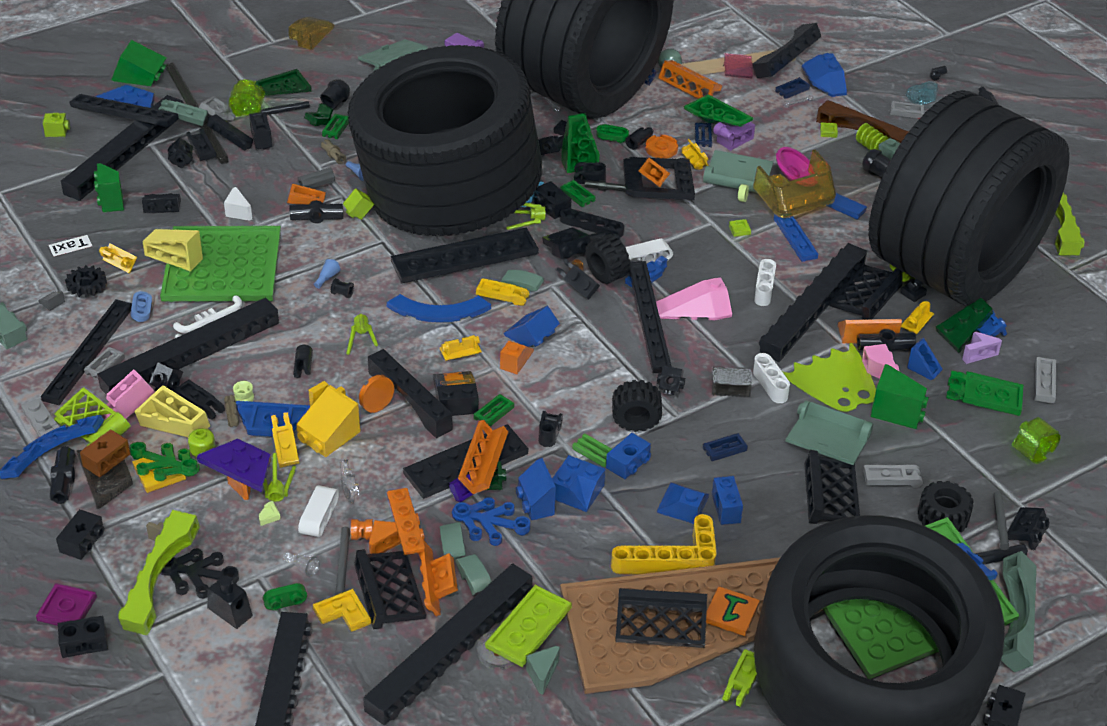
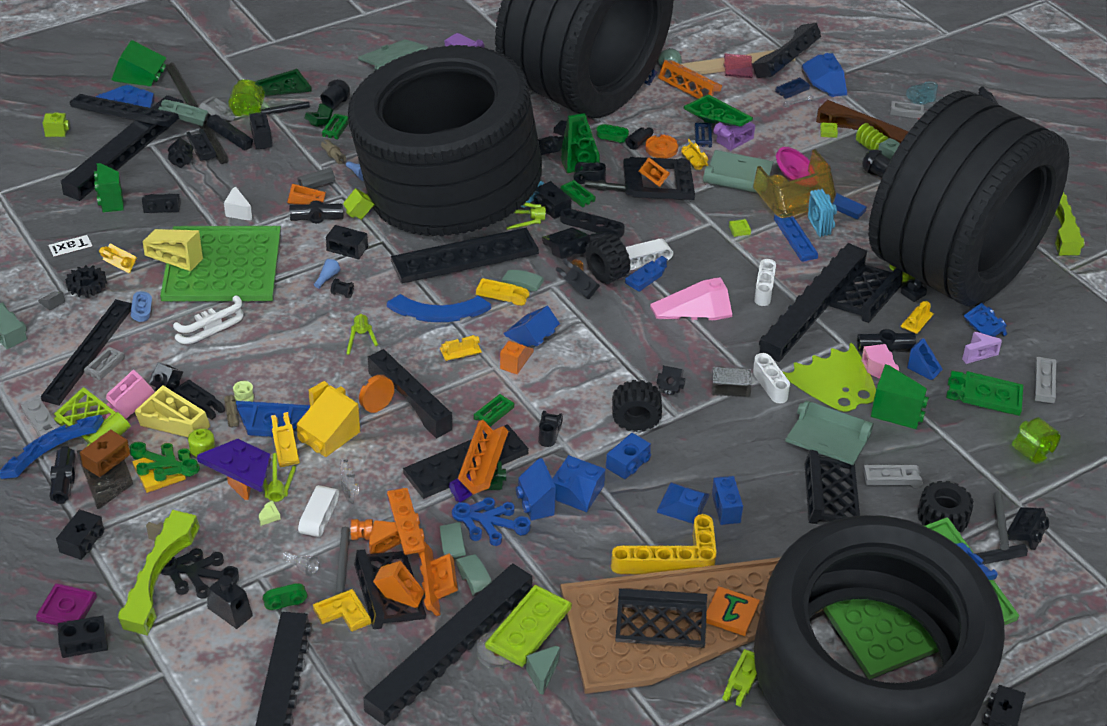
(196, 343): black brick -> none
(303, 360): black hinge -> none
(309, 31): clear yellow slope -> none
(346, 242): none -> black brick
(399, 584): none -> orange slope
(457, 392): black slope -> none
(596, 447): bright green tile -> none
(649, 316): black tile -> none
(726, 449): dark blue tile -> none
(743, 193): yellowish green tile -> none
(821, 212): none -> medium azure brick
(851, 328): orange slope -> none
(936, 72): black arm -> none
(962, 325): dark green wing -> none
(1020, 579): sand green arch -> none

